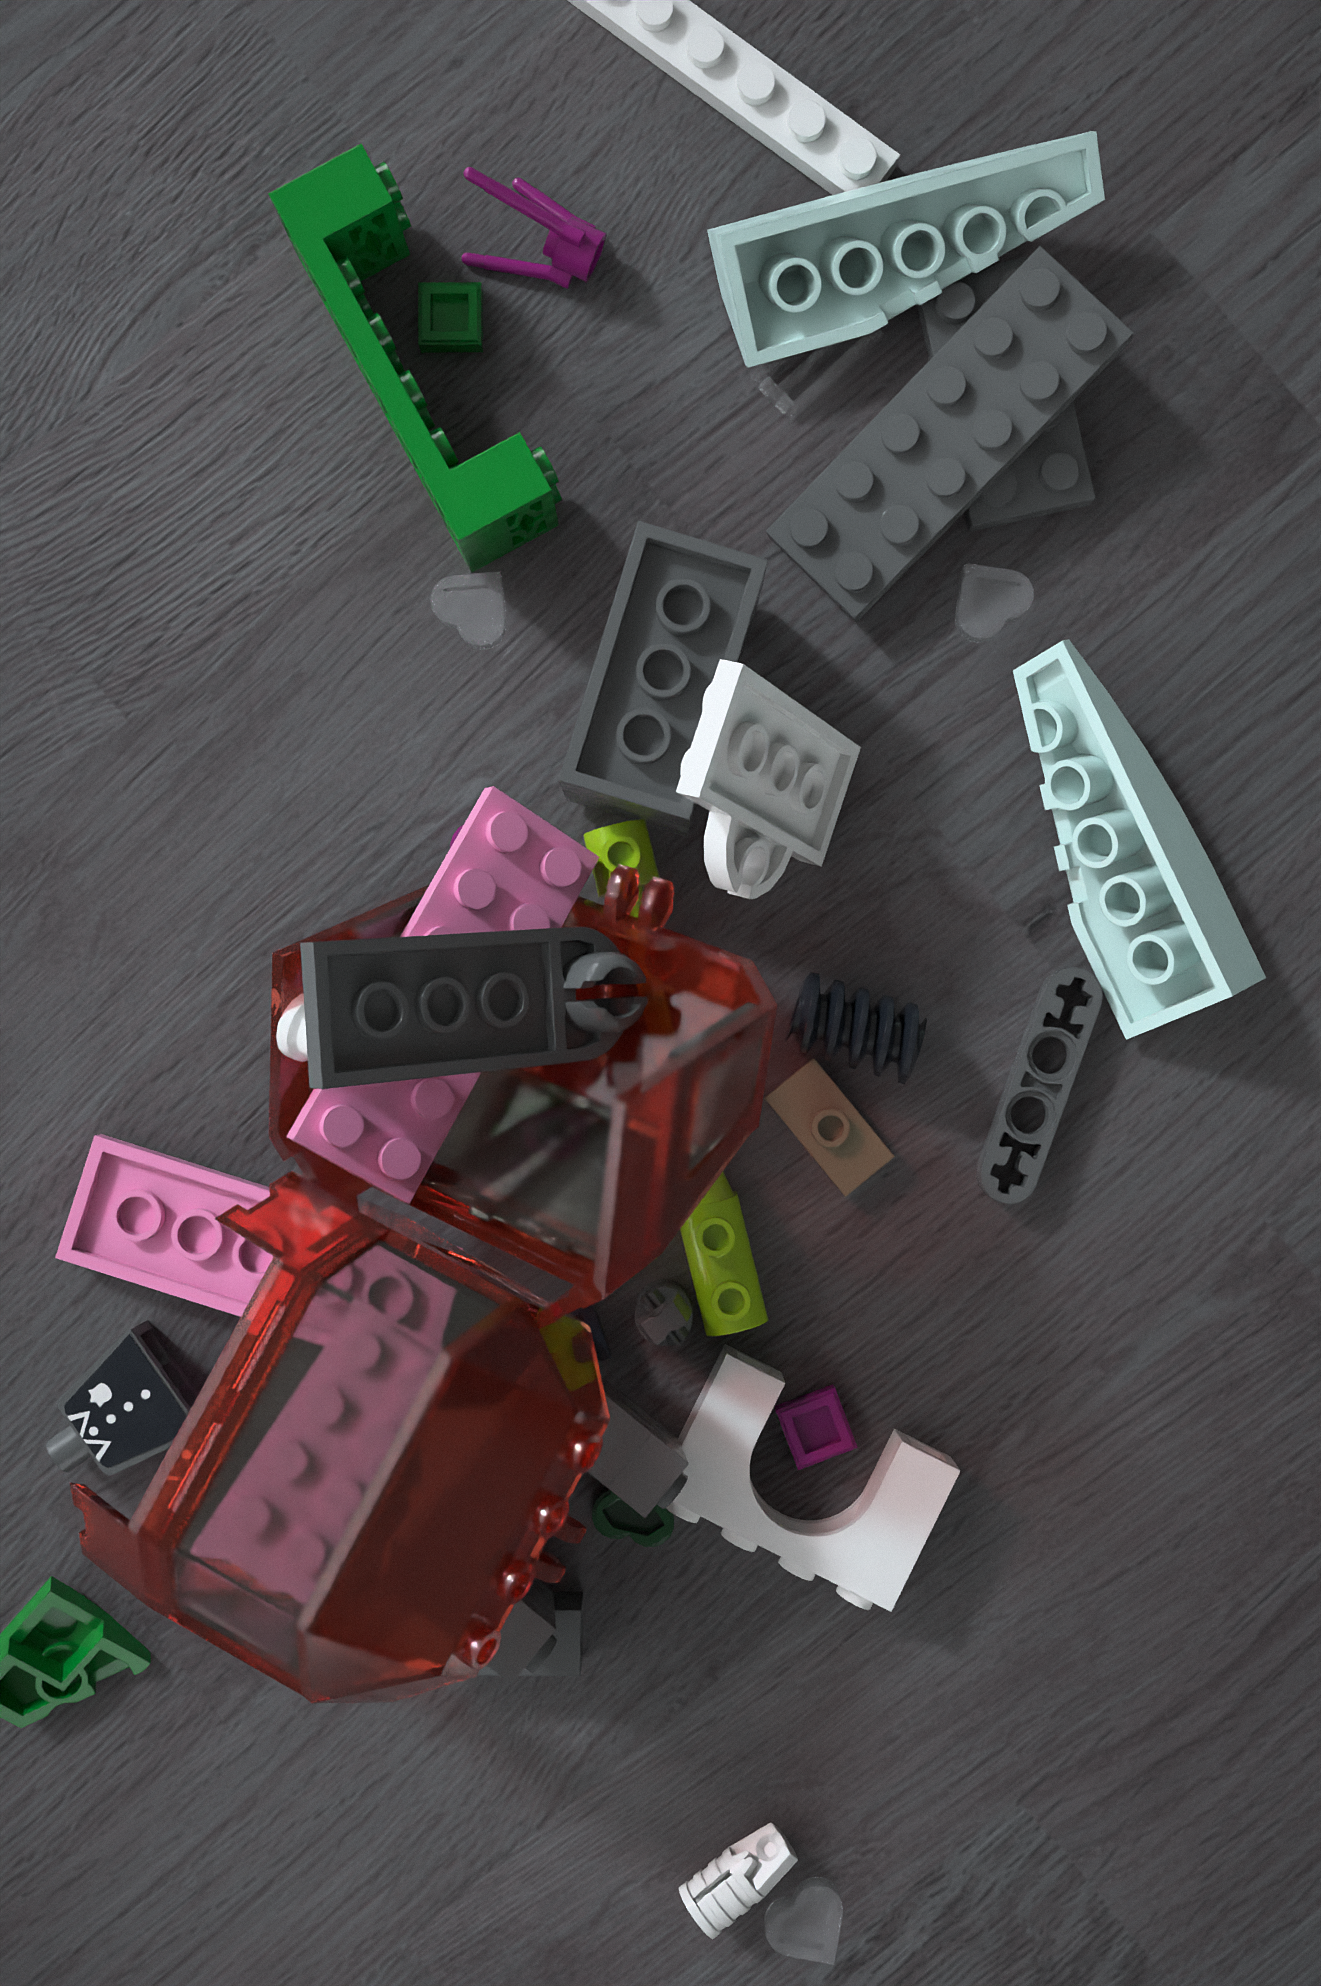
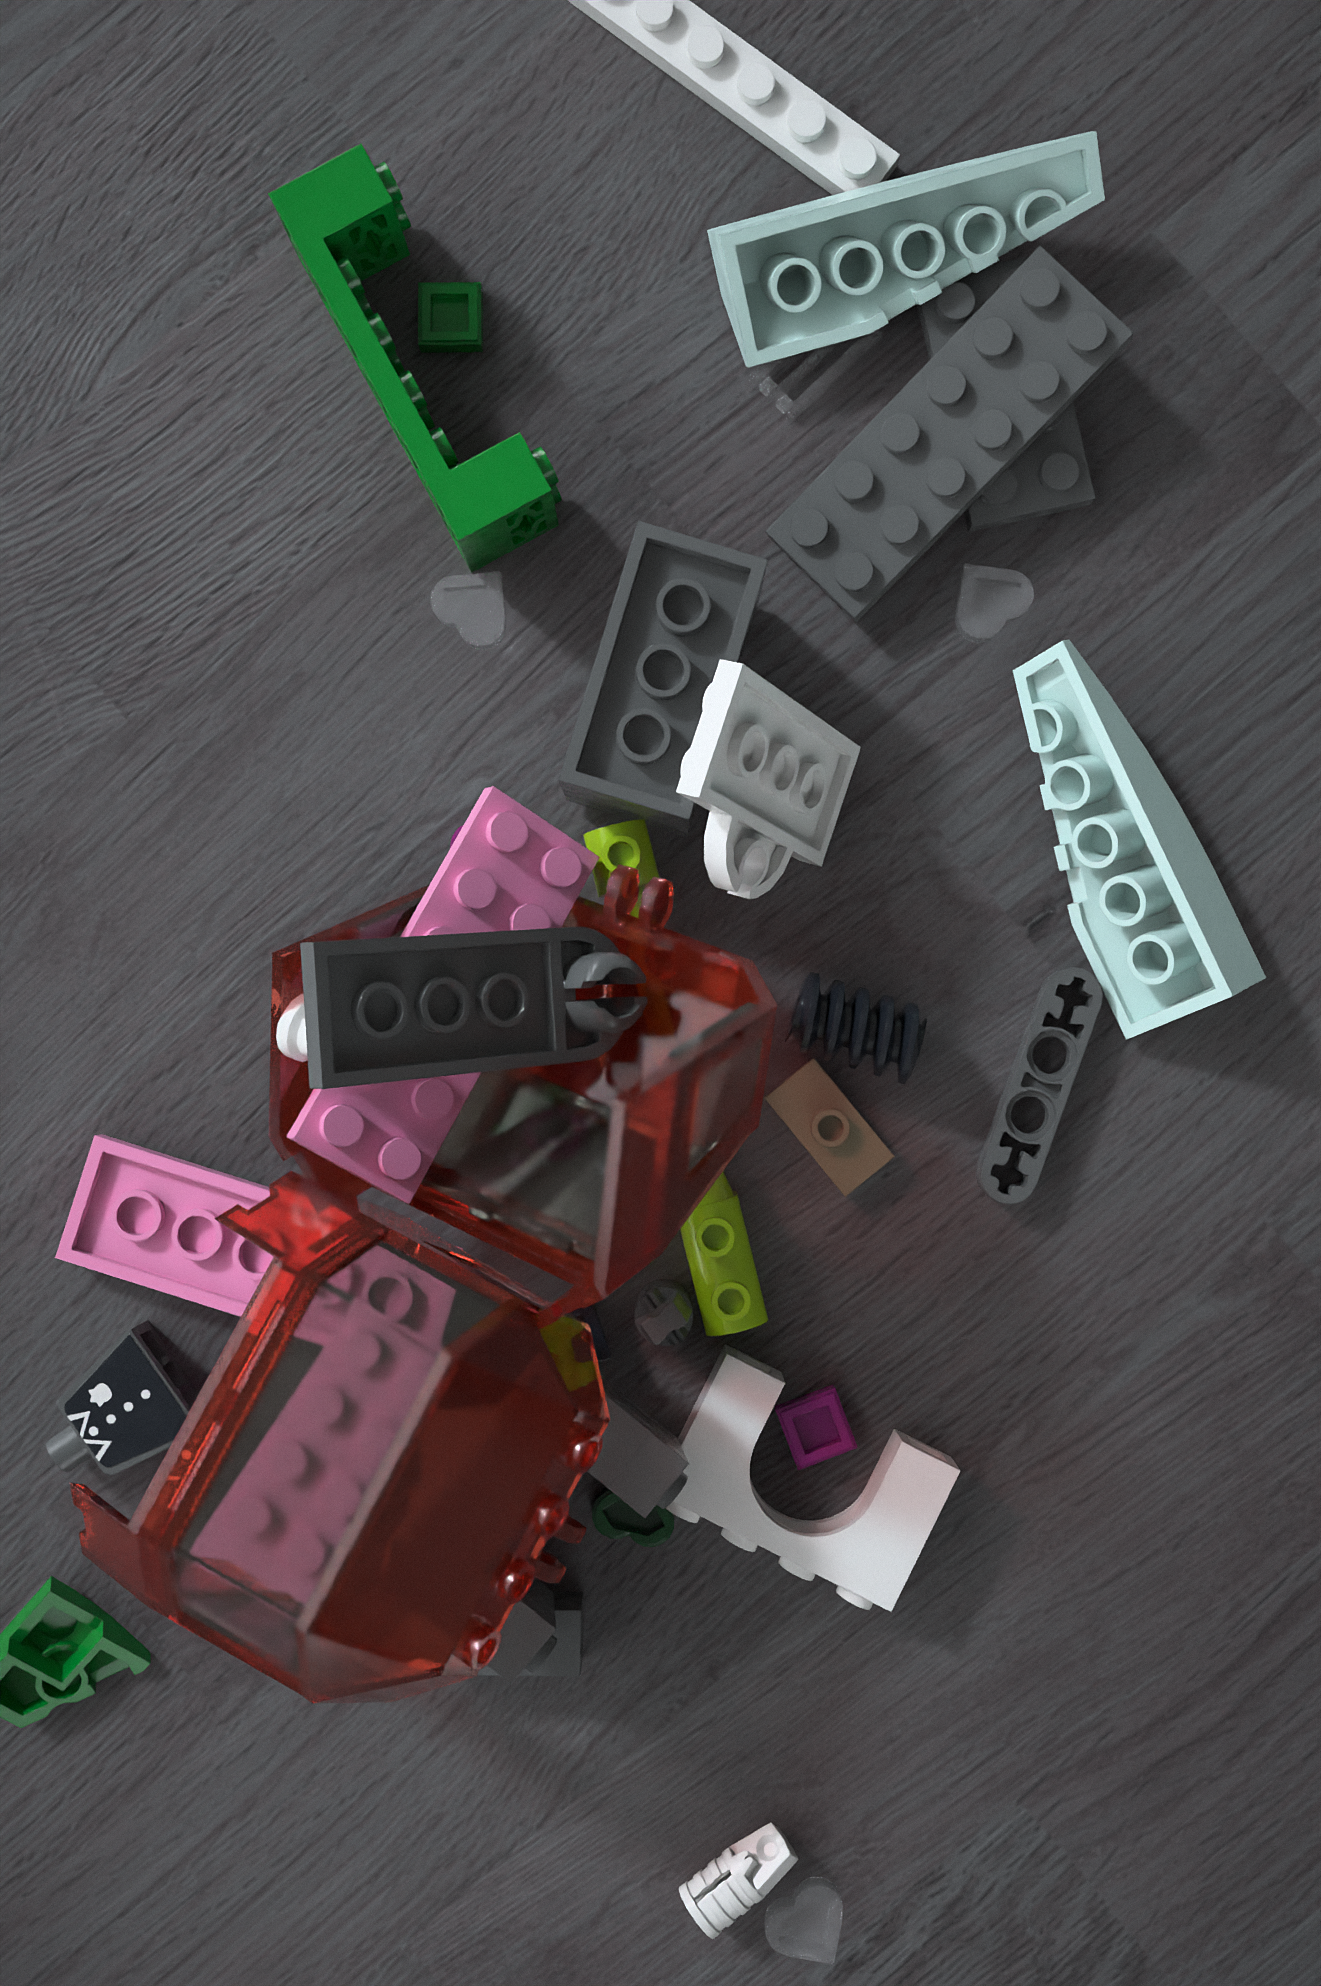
(571, 242): magenta plant -> none

